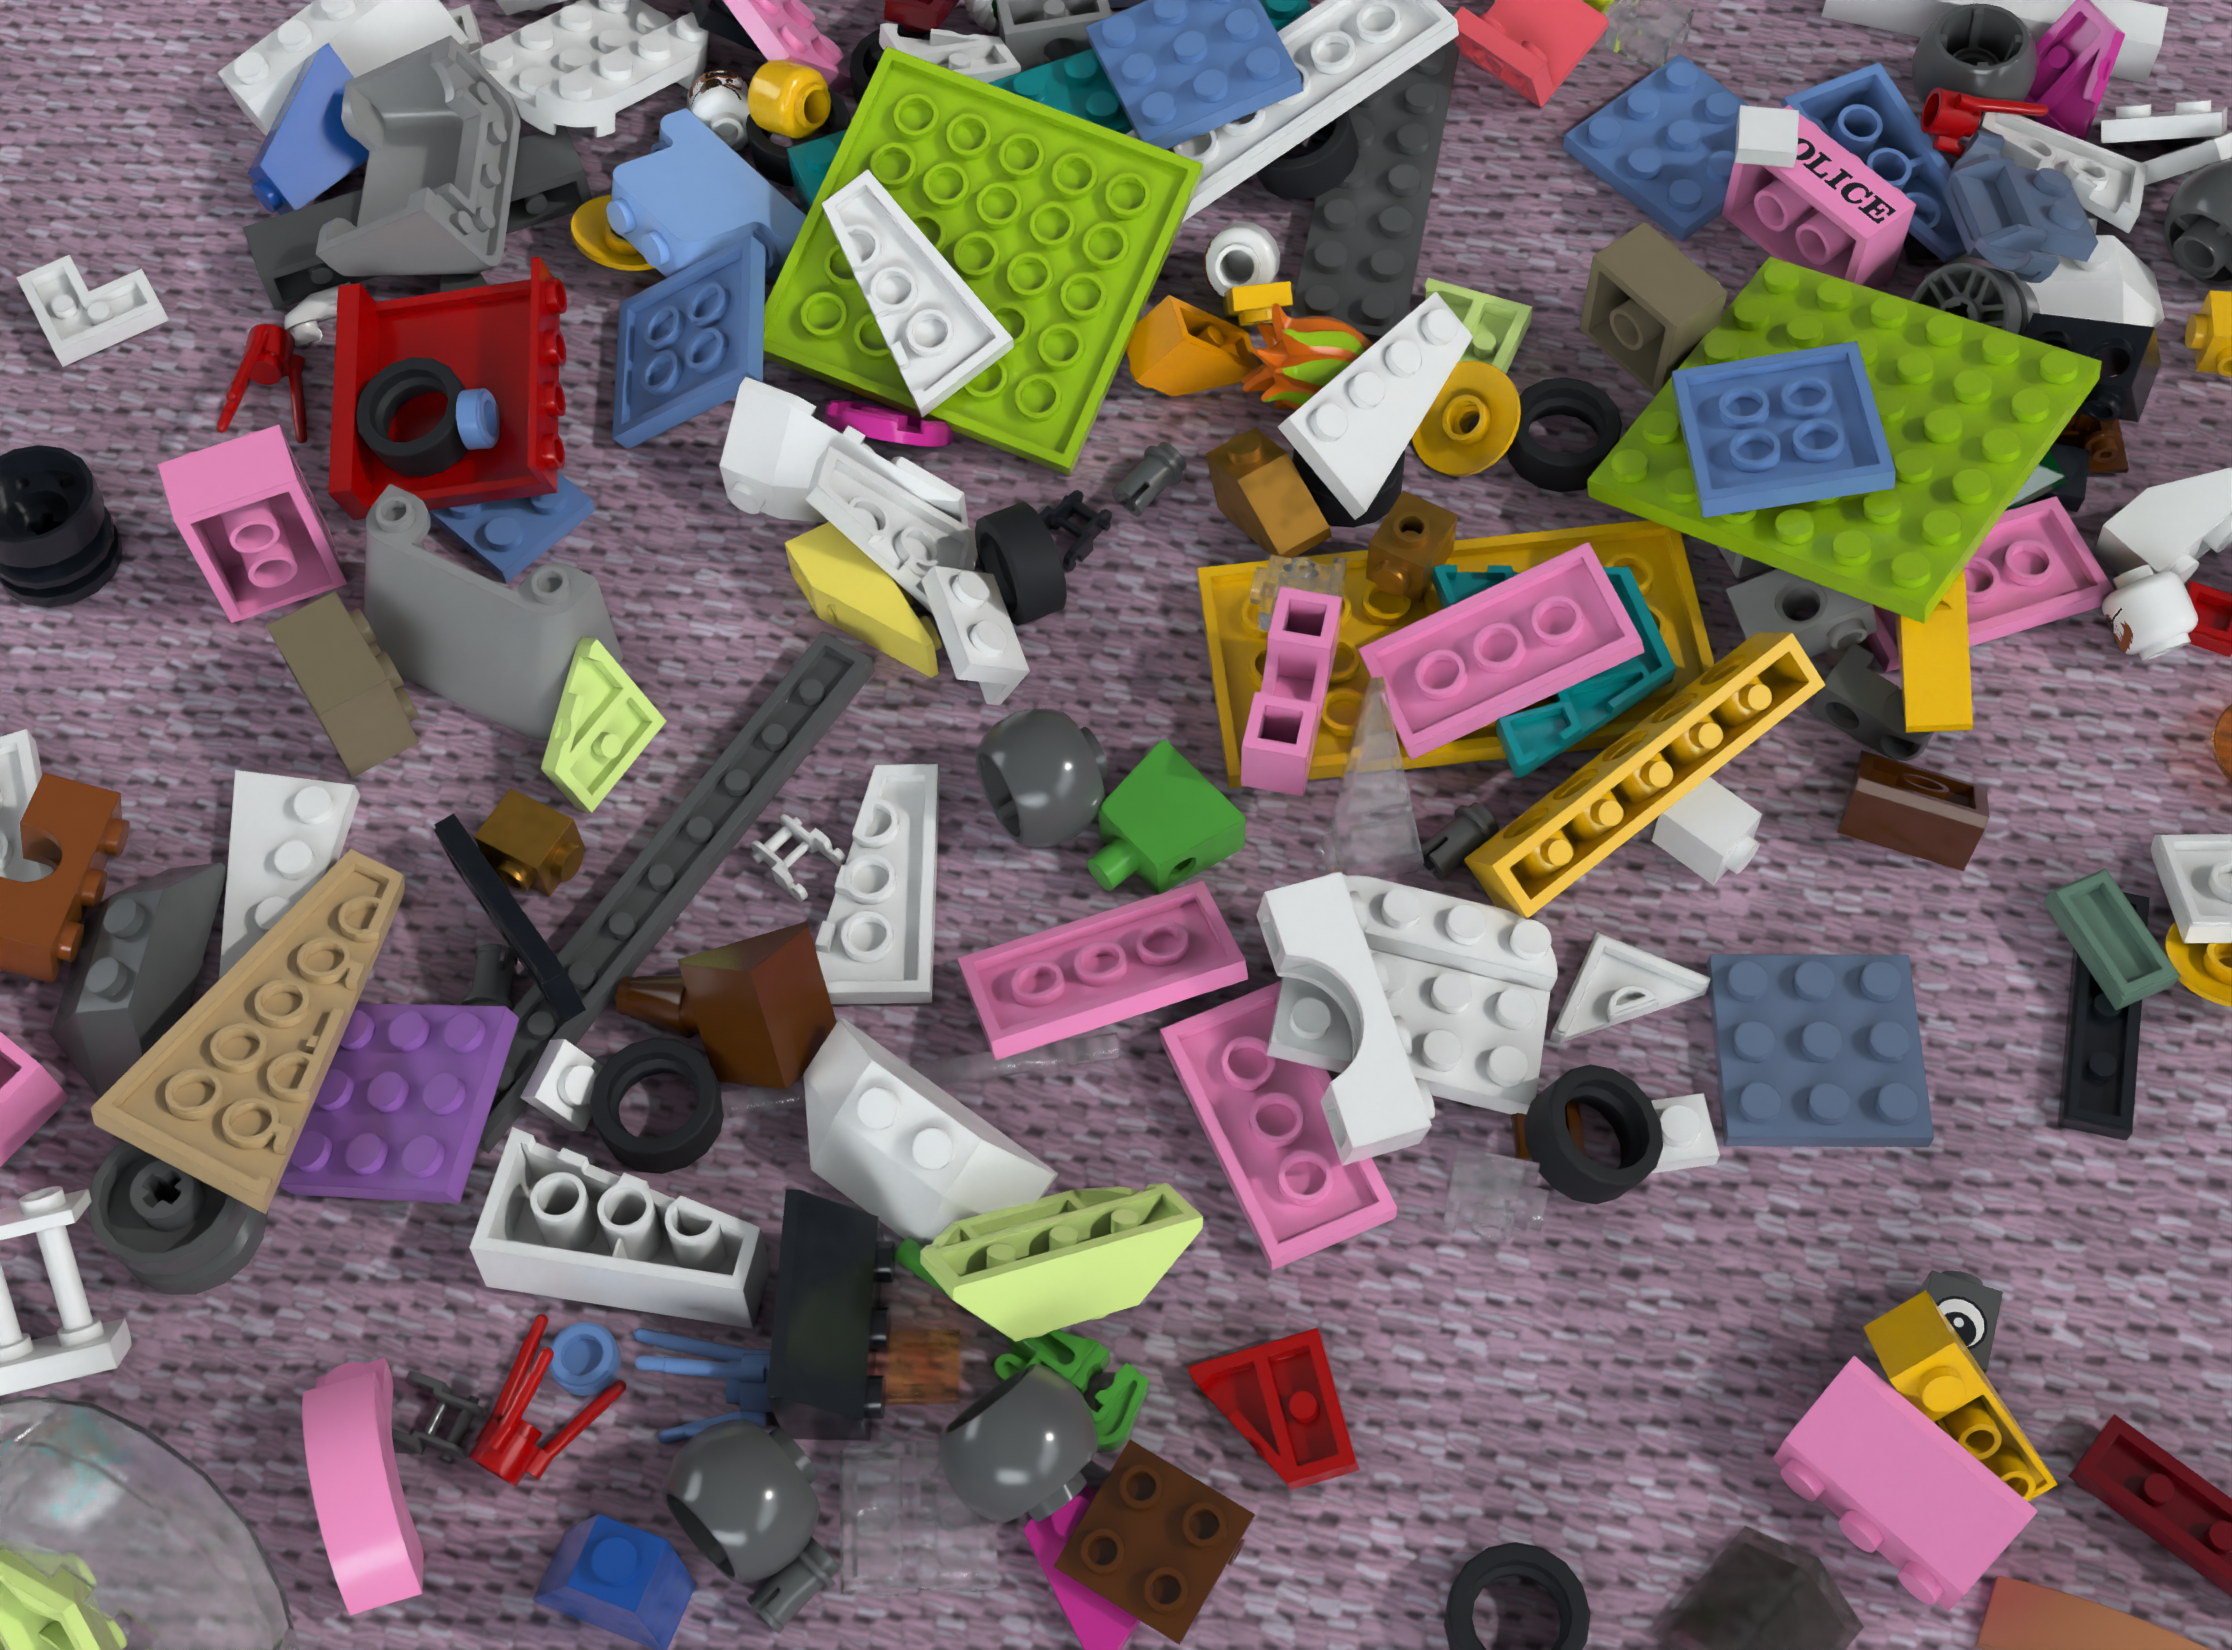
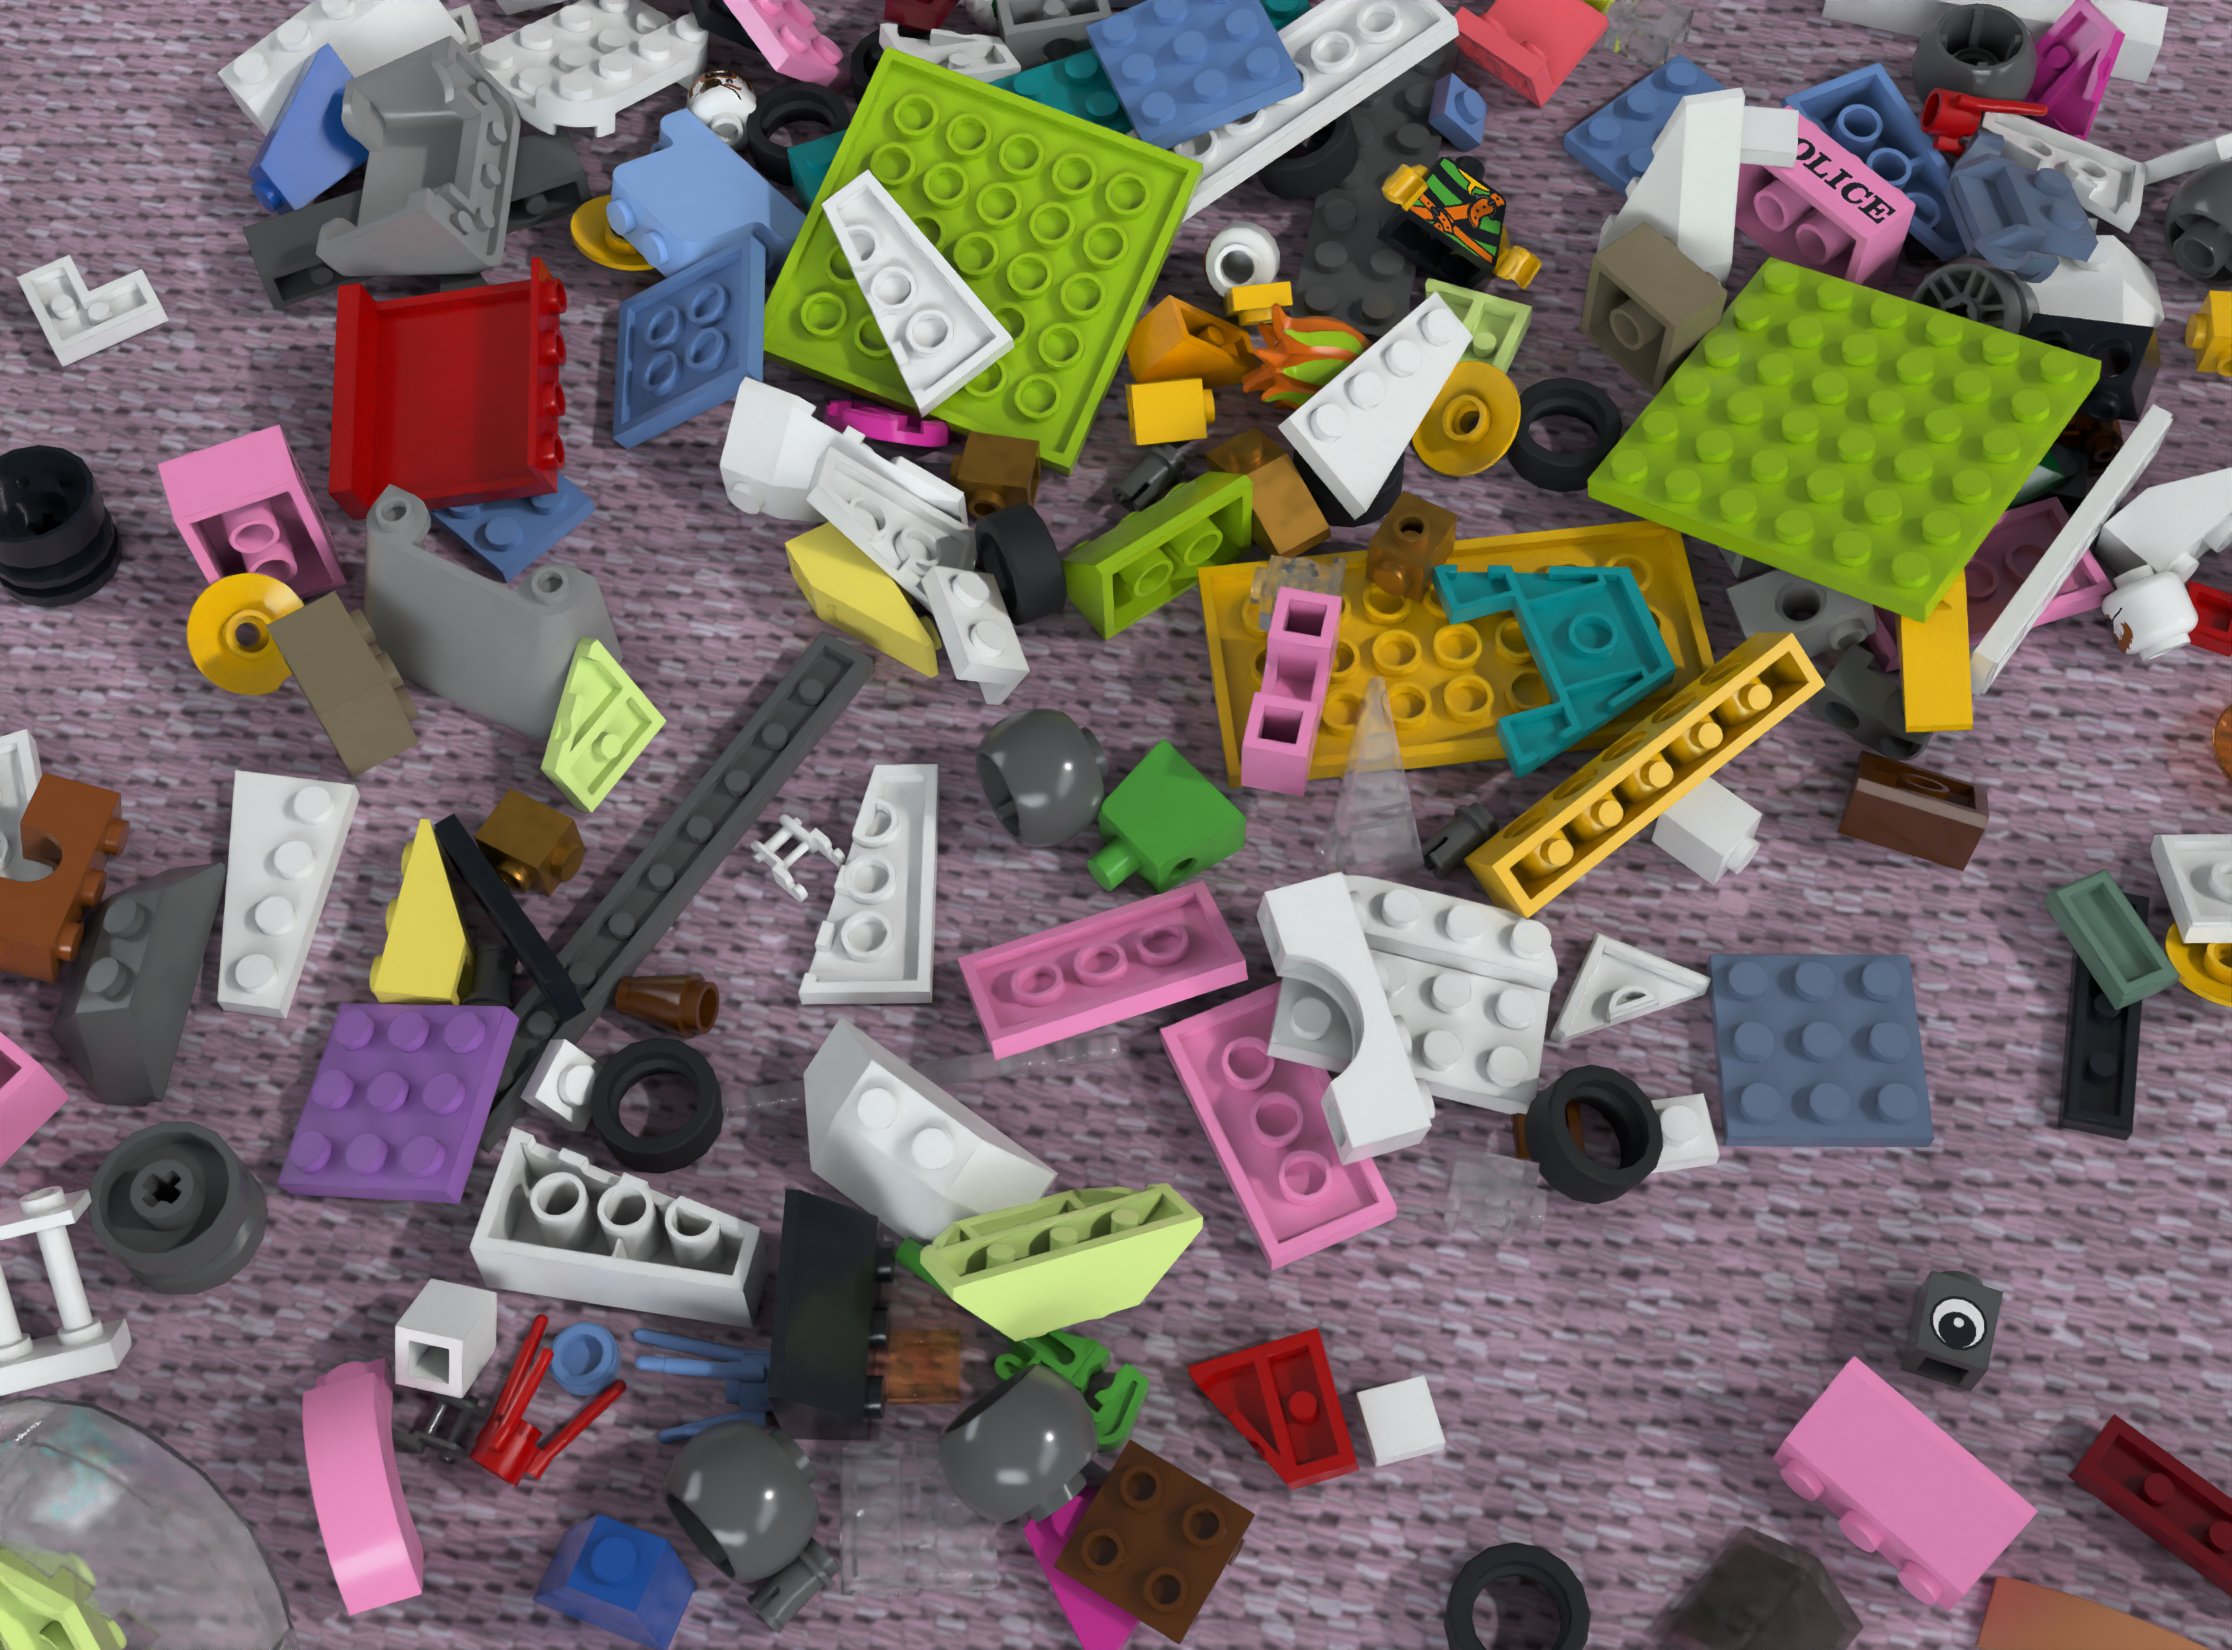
(213, 625): none -> yellow dish
(248, 1058): tan wing -> none
(267, 360): red plant -> none
(304, 318): white arm -> none
(393, 389): black tyre -> none
(428, 939): none -> light yellow slope
(445, 1338): none -> white brick
(477, 419): medium blue tile -> none
(760, 1006): reddish brown slope -> none
(789, 99): yellow head -> none
(996, 472): none -> pearl gold brick
(1059, 518): black piece -> none
(1158, 551): none -> lime slope
(1168, 410): none -> yellow brick
(1400, 1421): none -> white tile
(1453, 224): none -> torso
(1458, 112): none -> medium blue plate
(1502, 650): bright pink plate -> none
(1691, 182): none -> white wedge
(1782, 430): medium blue plate -> none
(1948, 1386): yellow slope -> none
(2067, 549): none -> white tile
(2187, 121): white wing -> none

